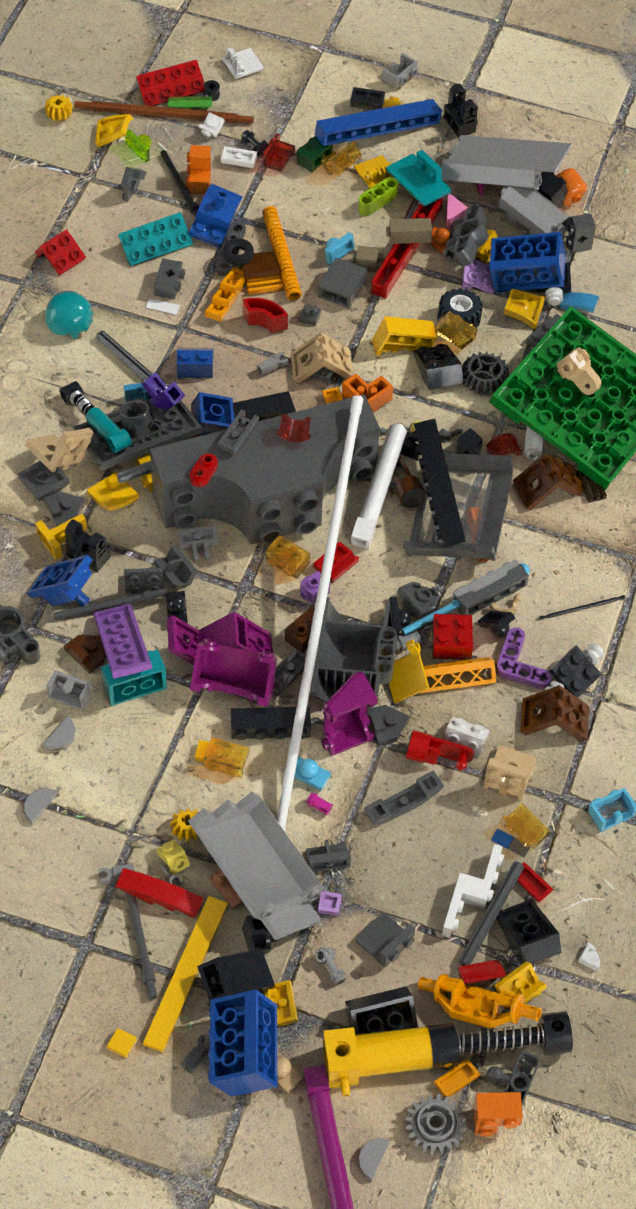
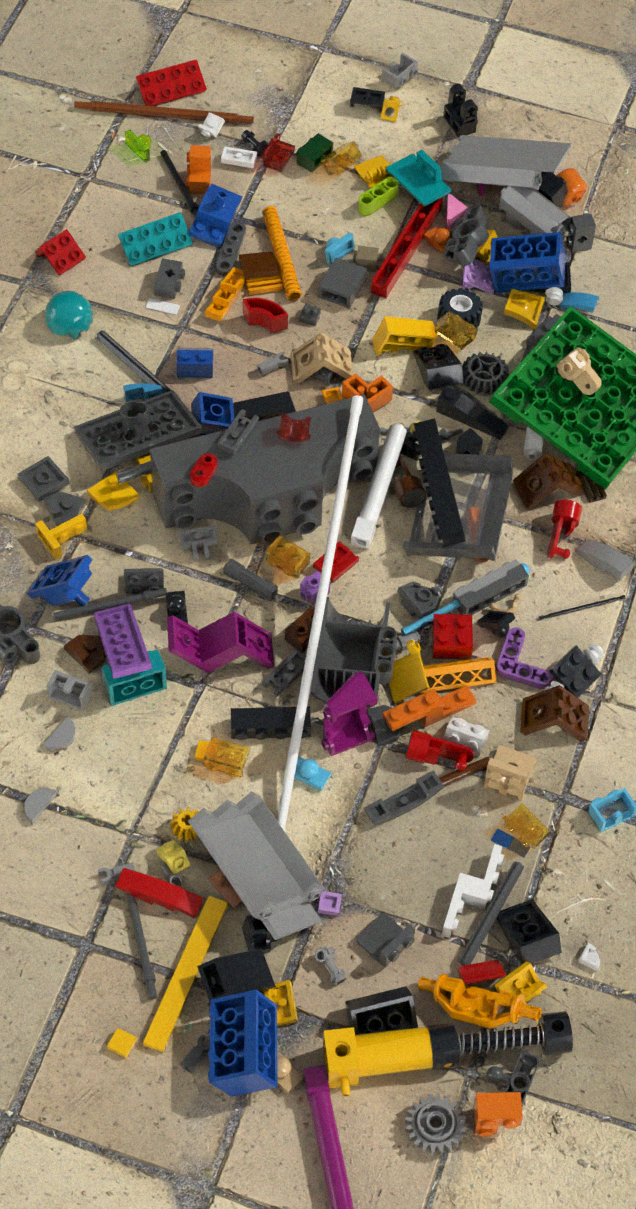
(58, 107): yellow gear -> none
(61, 452): tan bracket -> none
(80, 544): black brick -> none
(111, 128): yellow plate -> none
(117, 438): teal piece -> none
(131, 181): dark grey plate -> none
(162, 395): dark purple brick -> none
(176, 568): dark grey panel -> none
(189, 102): bright green hinge -> none
(211, 89): black wheel -> none
(234, 671): magenta windscreen -> none
(241, 259): black tyre -> none
(242, 62): white hinge -> none
(262, 586): none -> dark grey axle
(319, 803): dark pink pin -> none
(328, 857): dark grey panel -> none
(371, 1156): light grey tile -> none
(378, 122): blue brick -> none
(397, 618): black tile -> none
(409, 231): dark tan brick -> none
(429, 708): none -> orange bracket
(456, 1078): light orange tile -> none
(470, 411): none -> black wedge
(470, 769): none -> reddish brown piece
(504, 445): clear red piece -> none
(534, 883): red tile -> none
(565, 515): none -> red piece
(605, 558): none -> light grey slope

